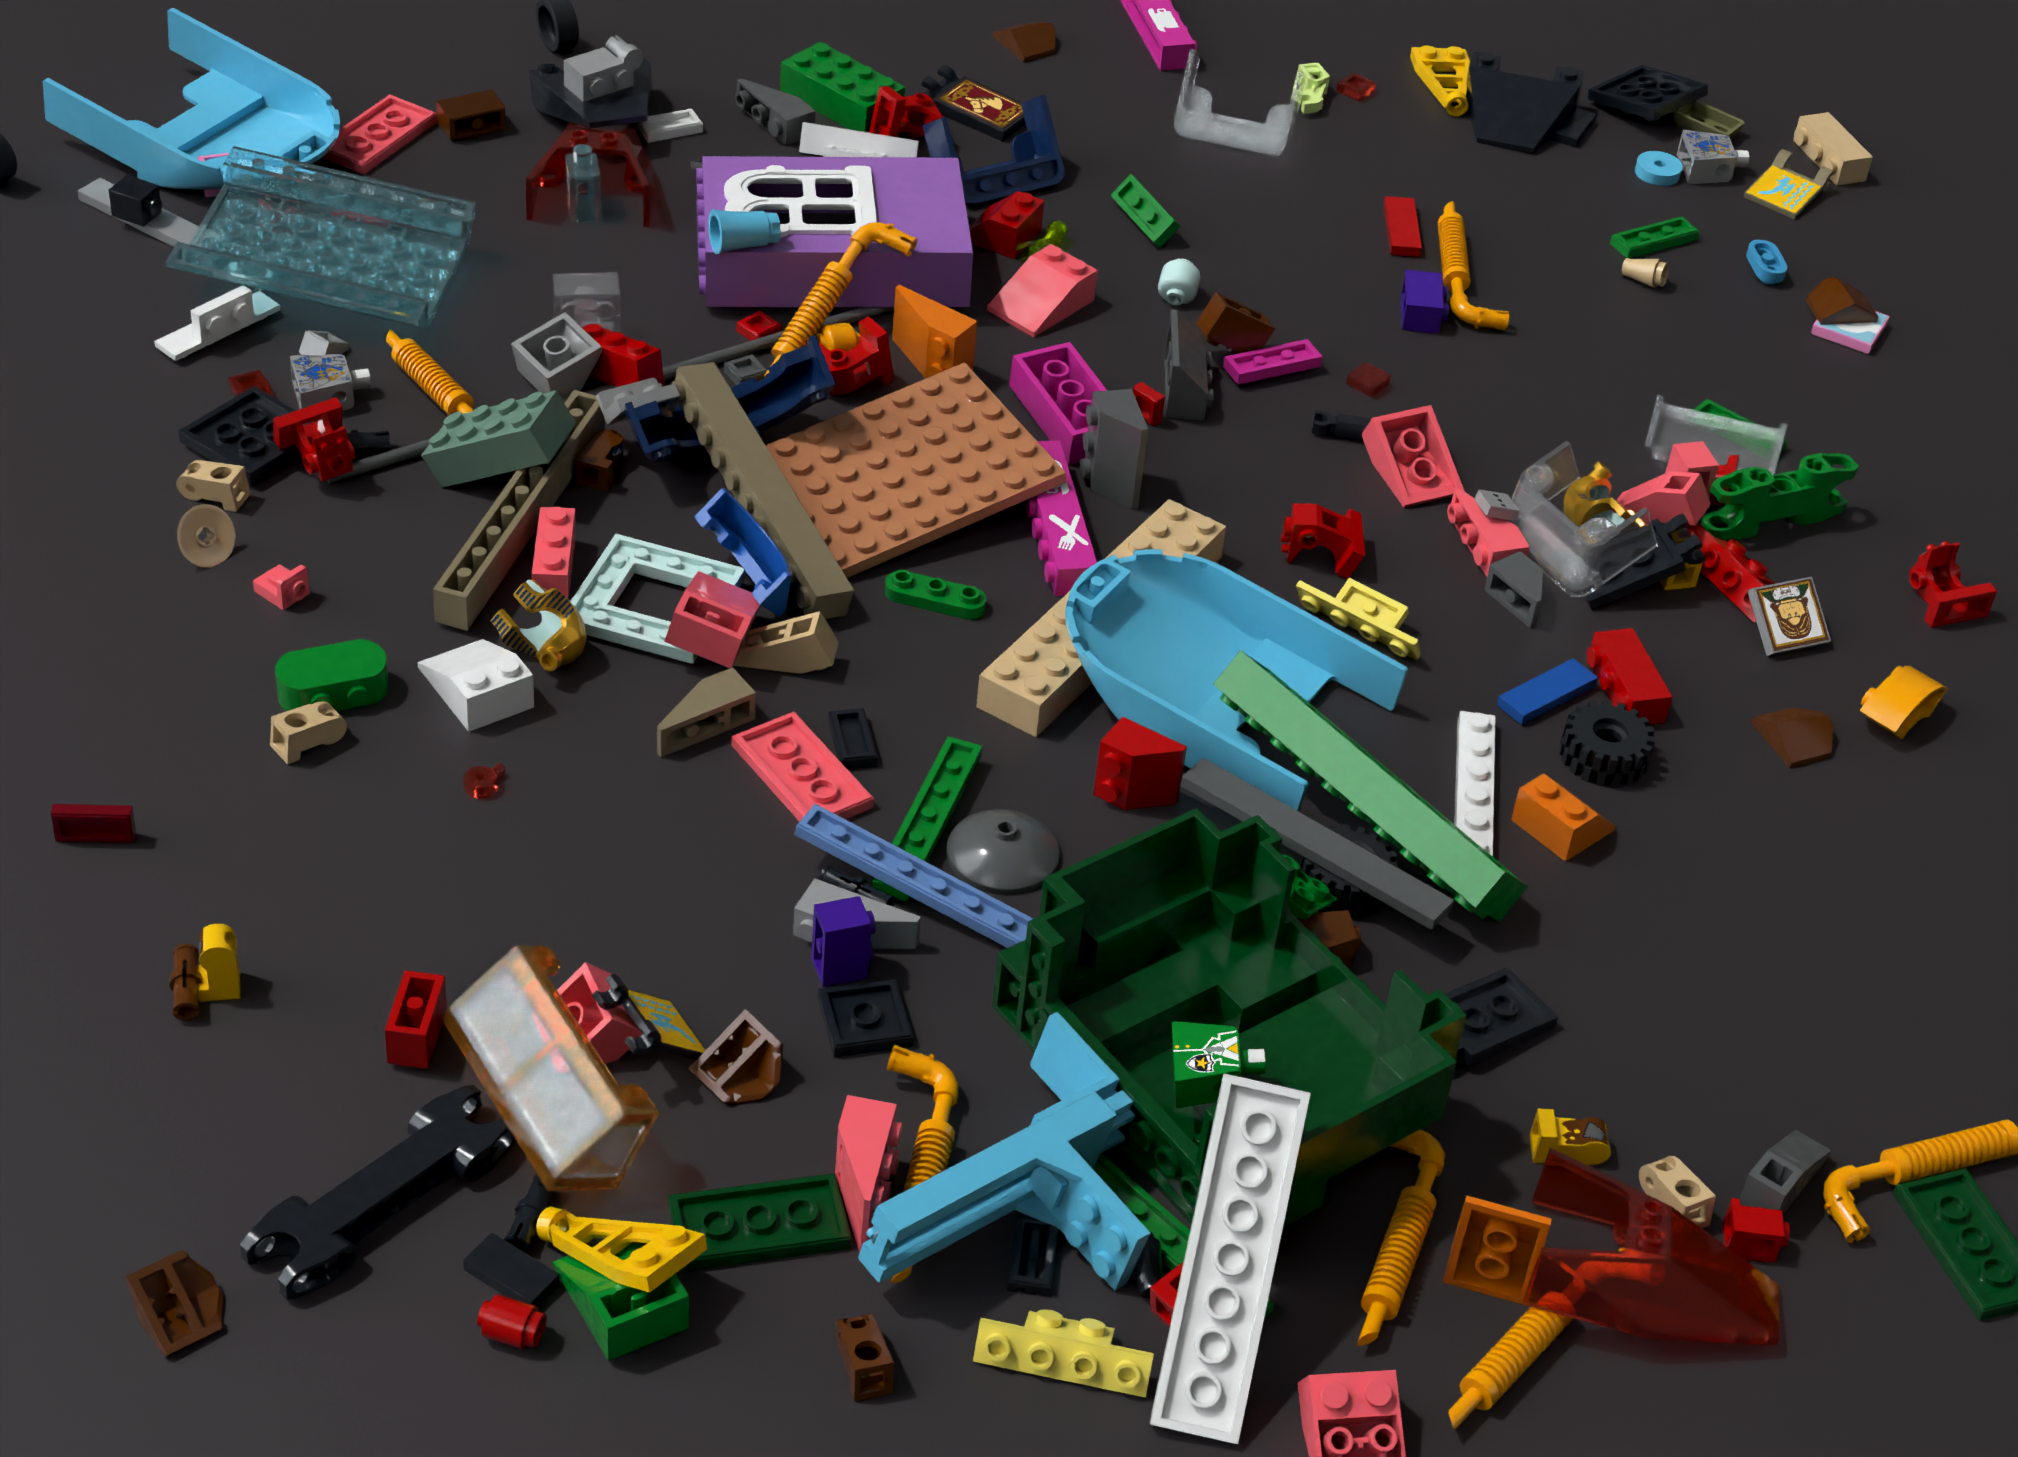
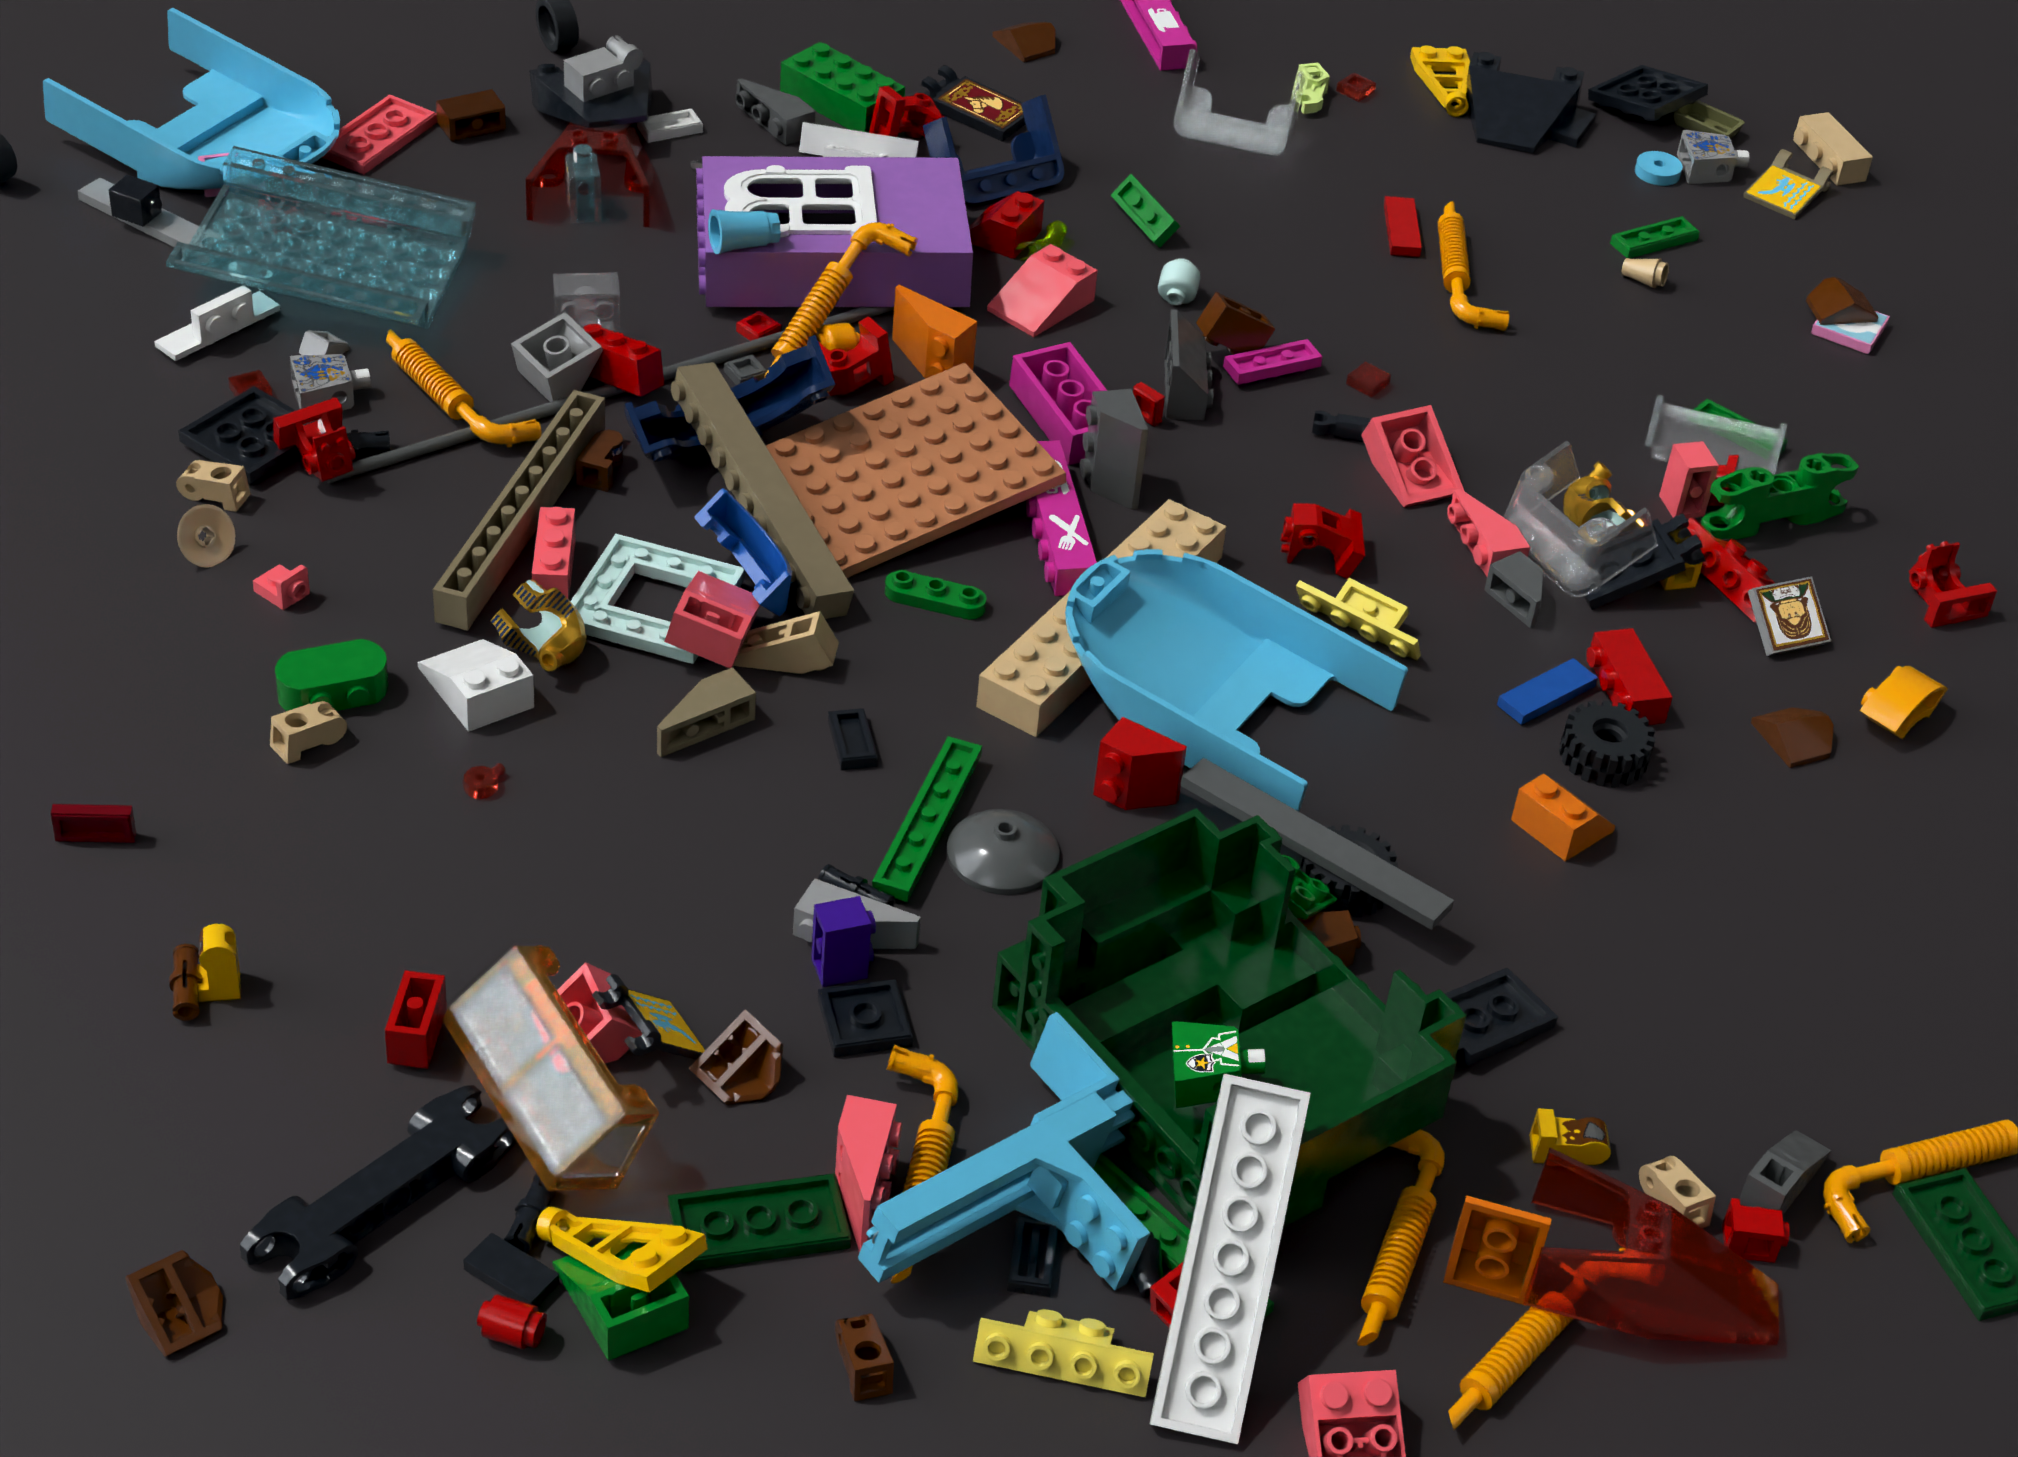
(498, 438): sand green brick -> none
(639, 393): light grey bracket -> none
(801, 768): coral tile -> none
(913, 876): medium blue tile -> none
(1369, 789): brick -> none
(1423, 301): dark purple brick -> none
(1475, 777): white plate -> none
(1497, 505): light grey tile -> none
(1669, 496): coral slope -> none
(1766, 261): dark azure plate -> none

